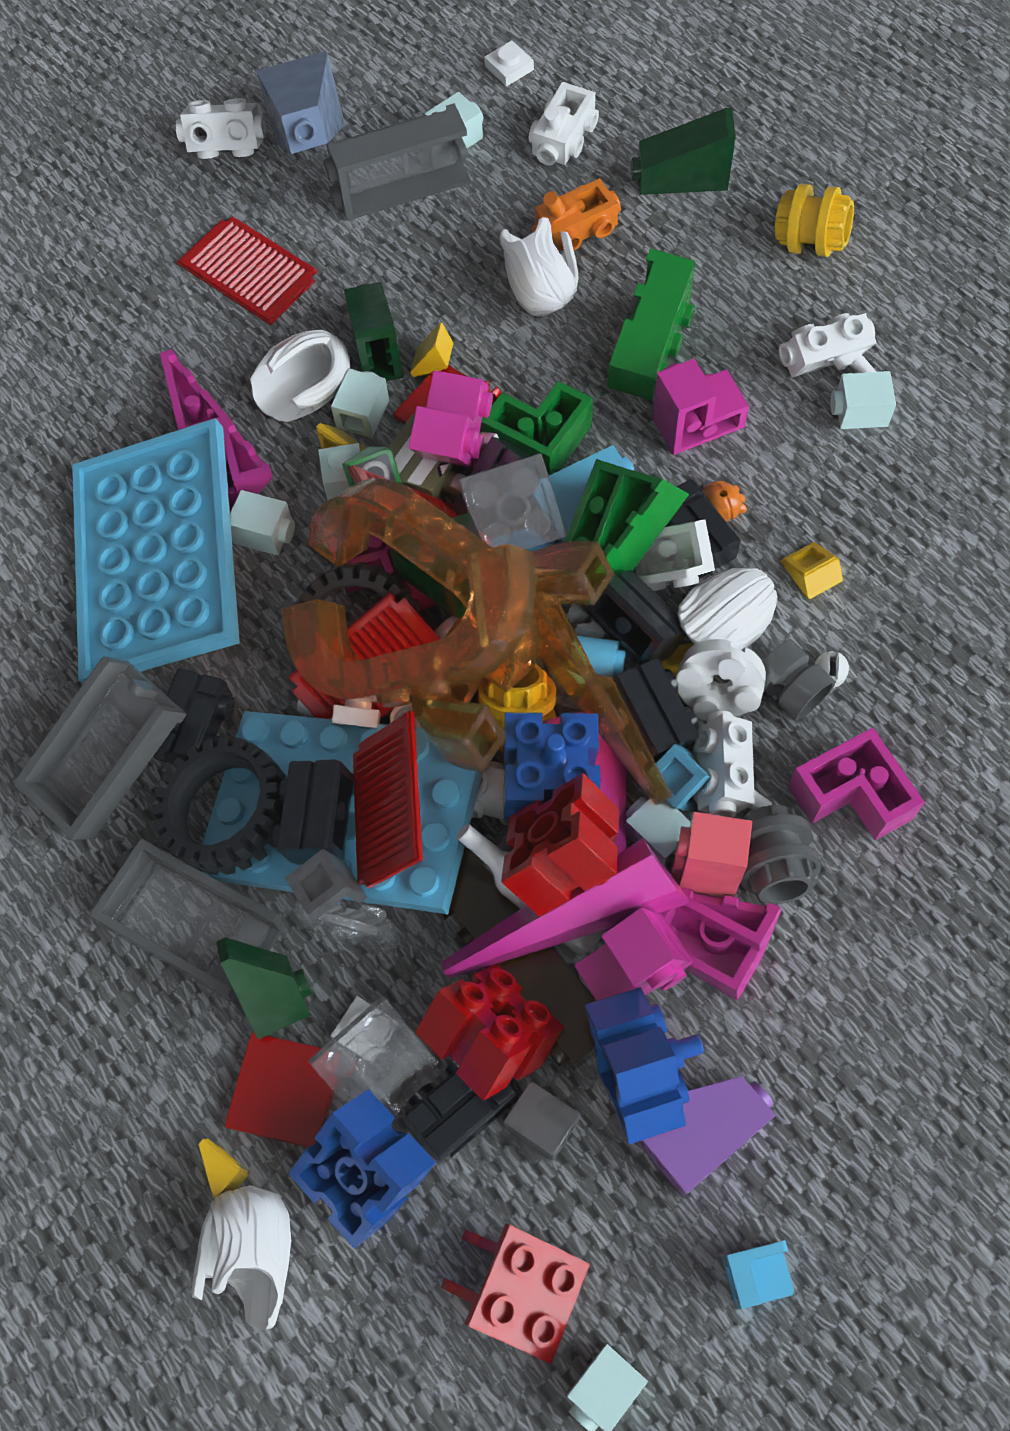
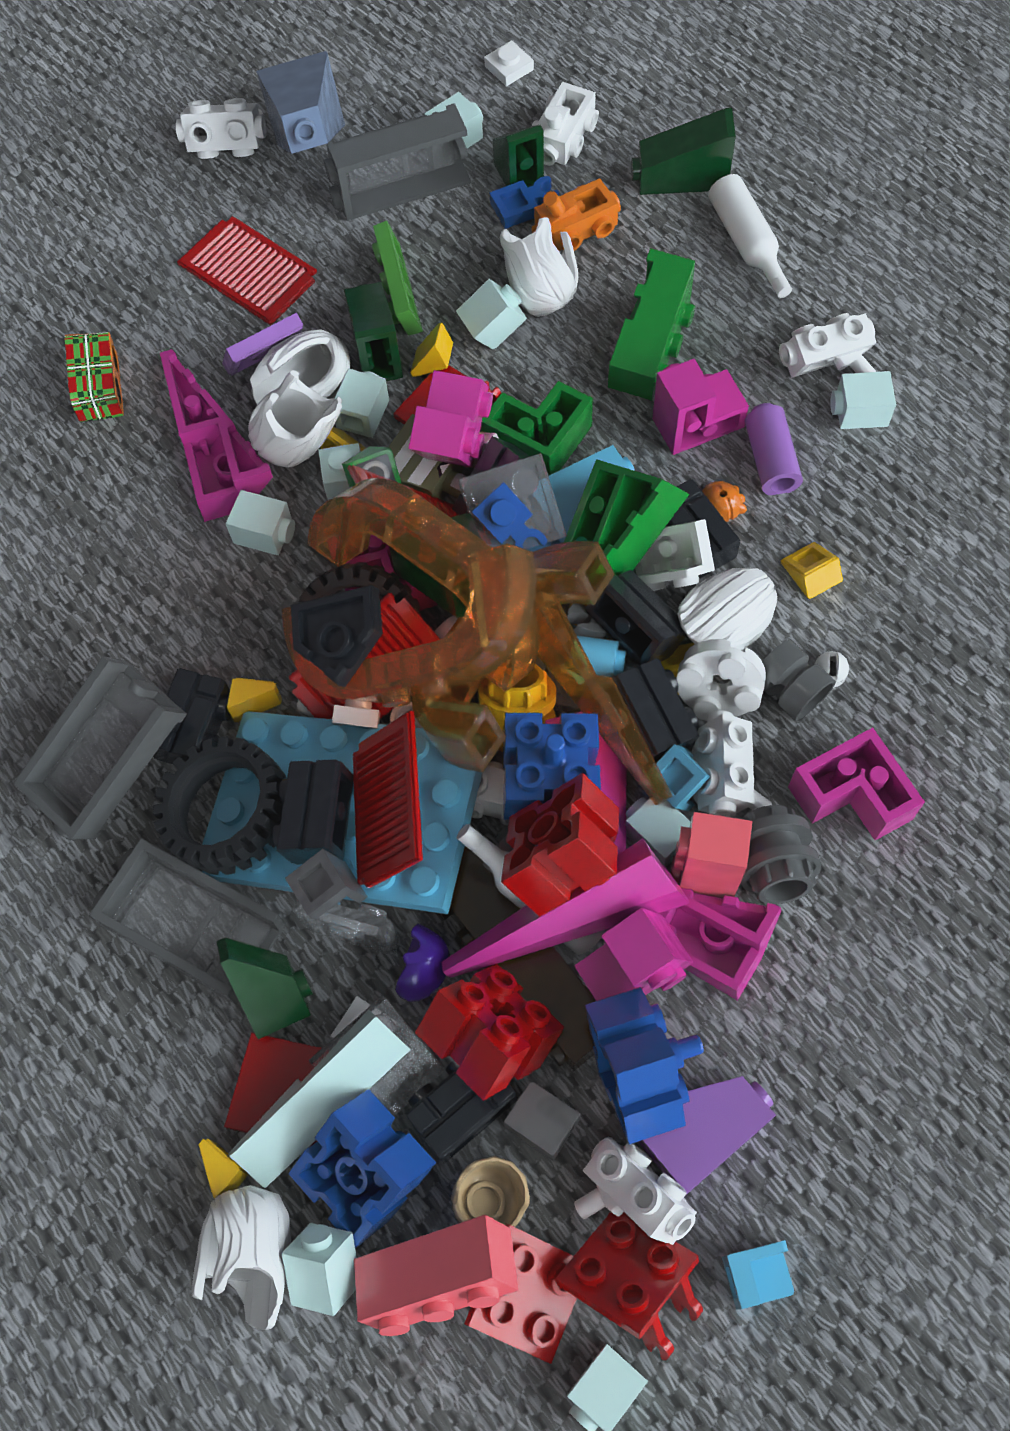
(92, 377): none -> piece
(154, 551): medium azure plate -> none
(251, 696): none -> yellow slope
(257, 346): none -> medium lavender tile
(292, 422): none -> white hair
(302, 1110): none -> light aqua slope
(320, 1268): none -> light aqua brick
(338, 631): none -> black plate
(396, 279): none -> bright green plate
(423, 965): none -> dark purple hair
(435, 1275): none -> coral brick
(491, 1189): none -> tan hair
(492, 313): none -> light aqua brick
(505, 517): none -> blue plate
(517, 201): none -> blue plate
(520, 155): none -> dark green slope
(631, 1186): none -> white brick
(631, 1279): none -> red plate
(748, 229): none -> white piece
(773, 449): none -> medium lavender brick
(814, 220): yellow piece -> none

